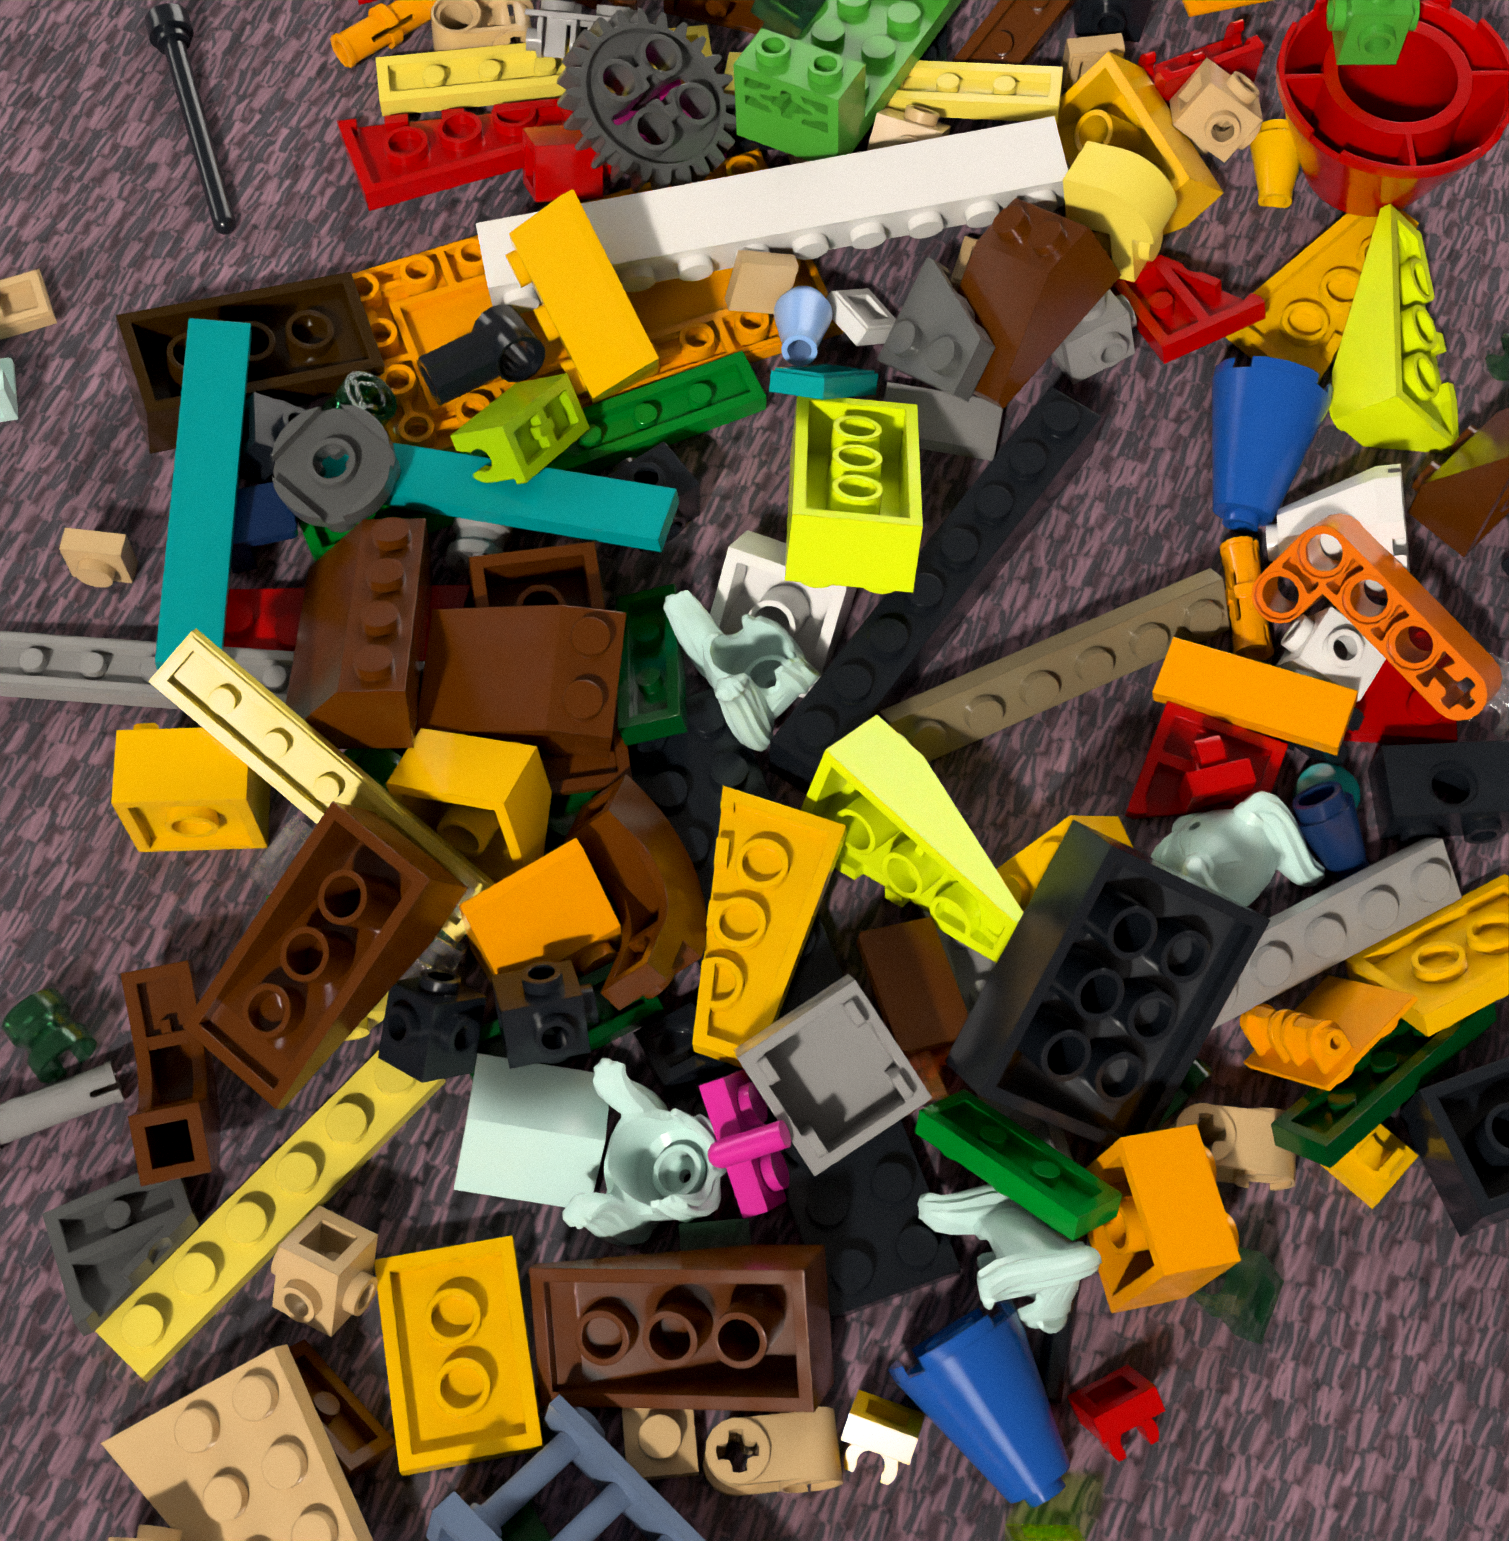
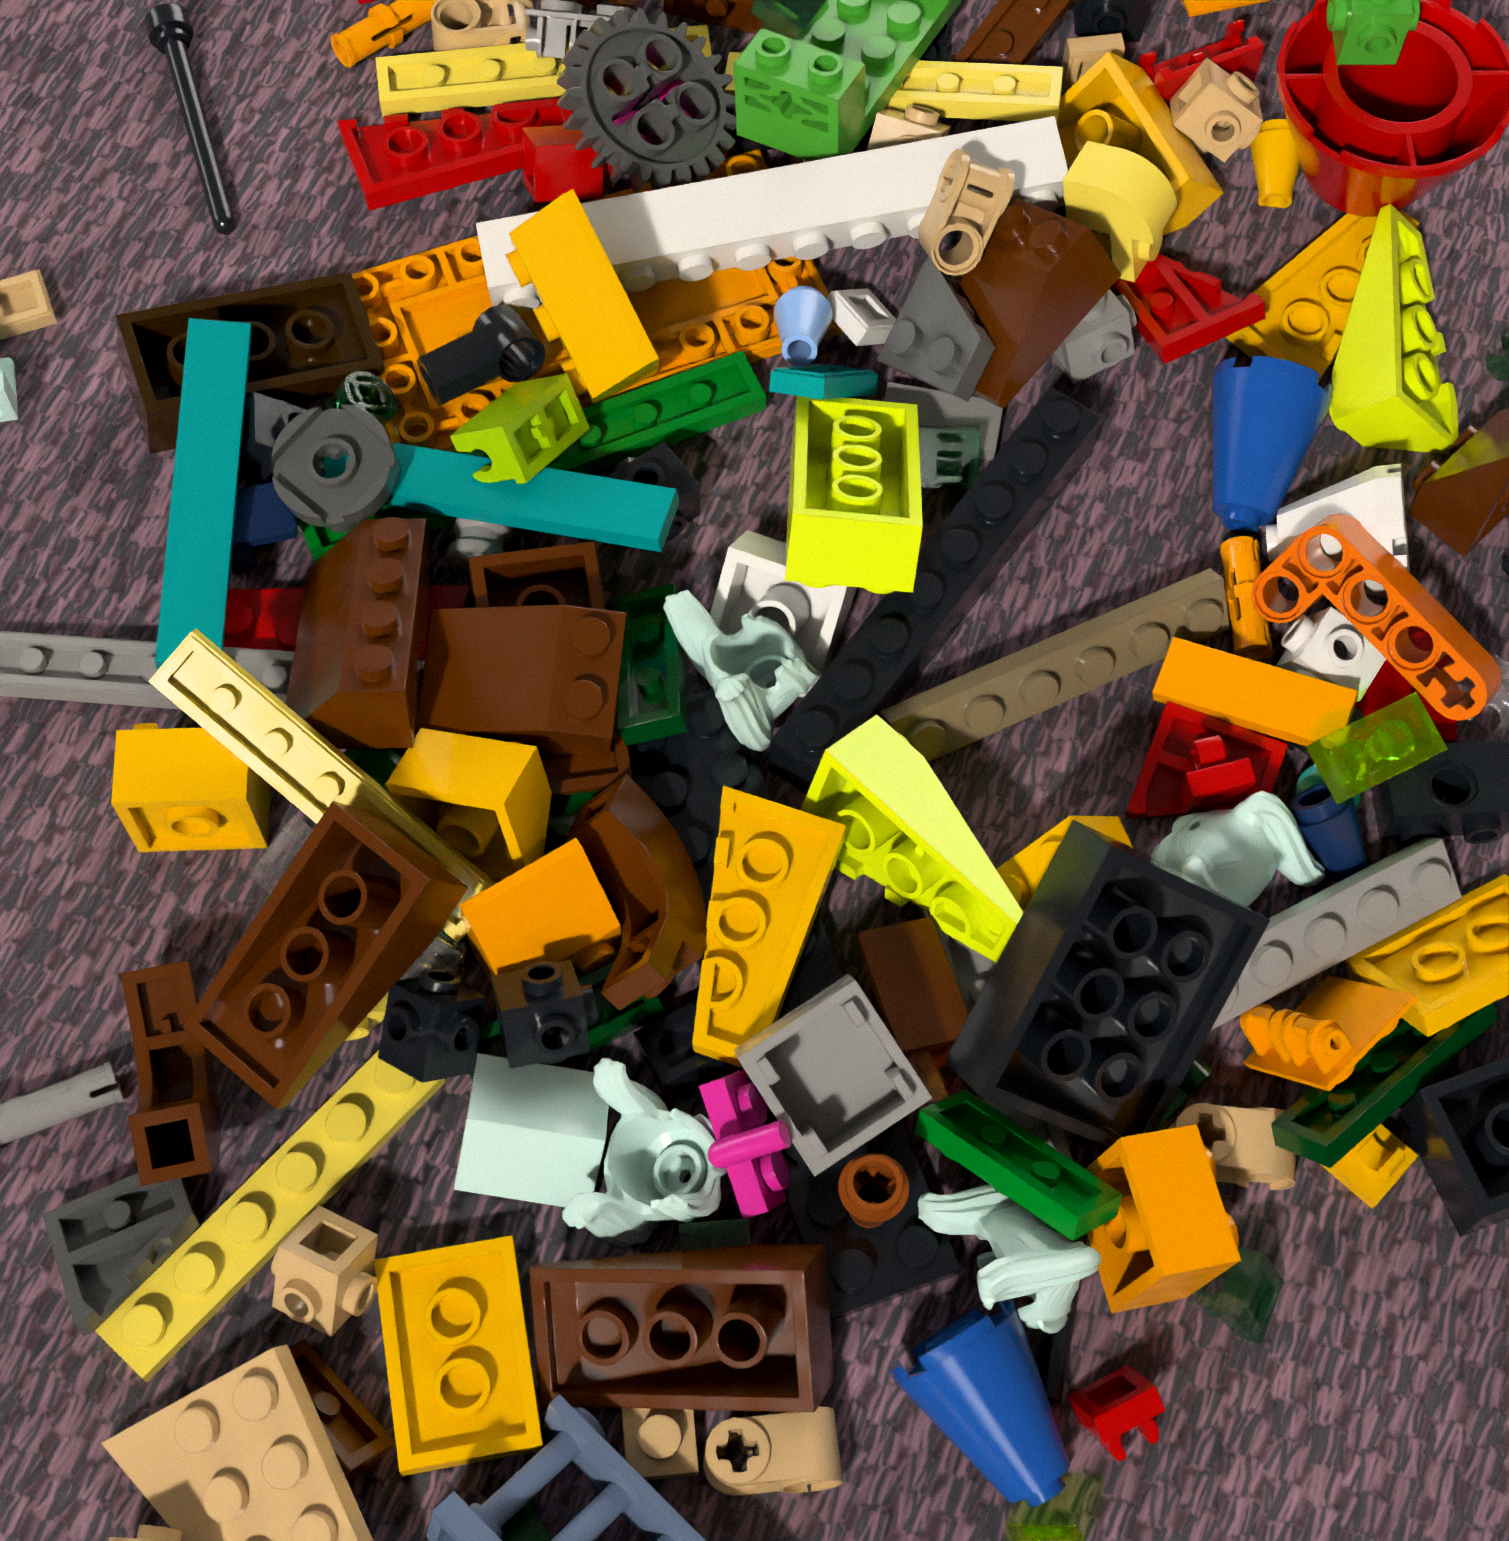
(46, 1031): clear green wheel -> none
(98, 556): tan plate -> none
(760, 280): tan tile -> none
(876, 1176): none -> dark orange cone
(883, 1429): tile -> none
(948, 456): none -> clear green tile
(965, 200): none -> tan piece
(1376, 748): none -> clear neon green plate

